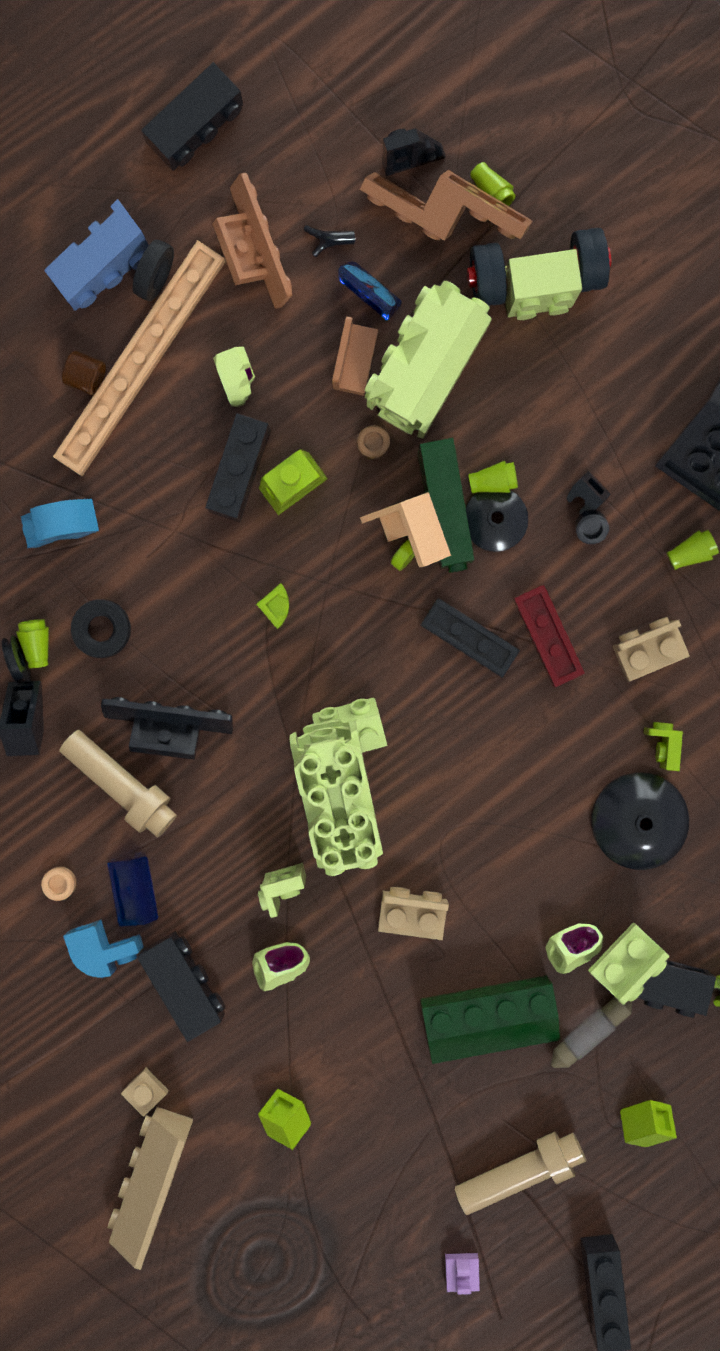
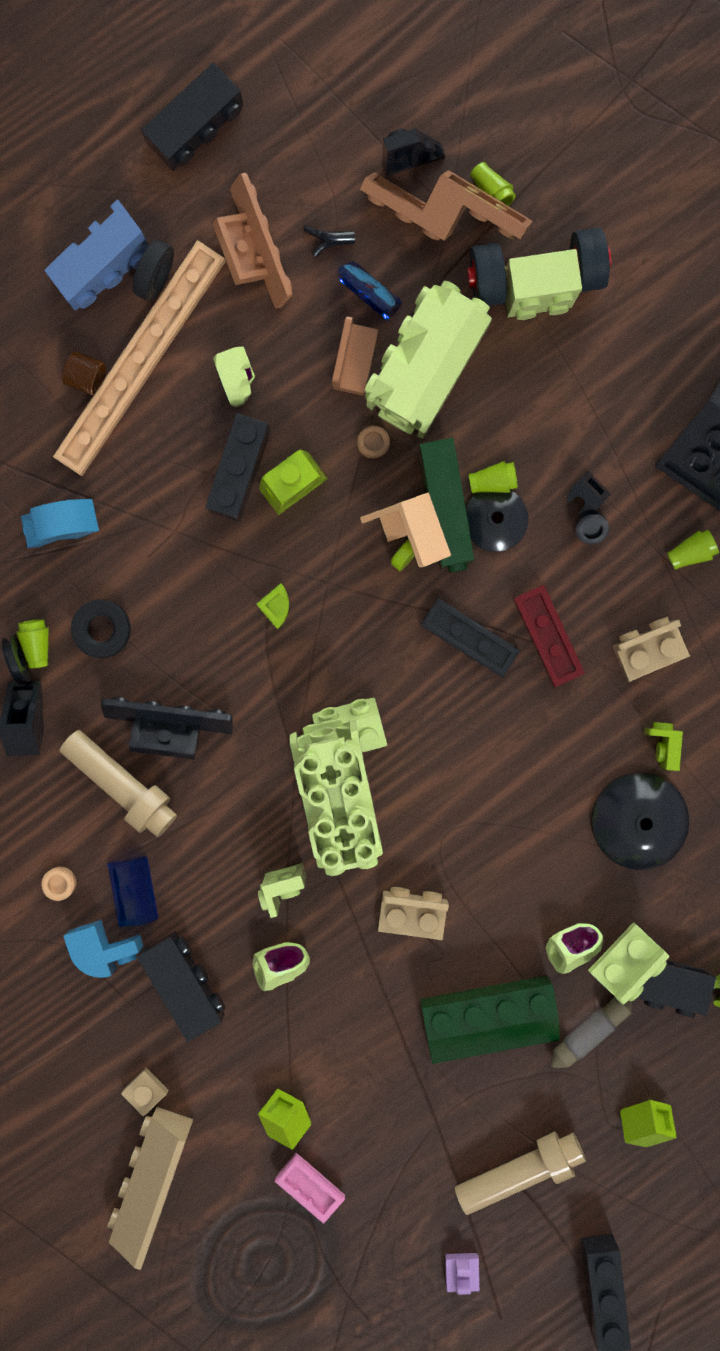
(309, 1188): none -> bright pink plate

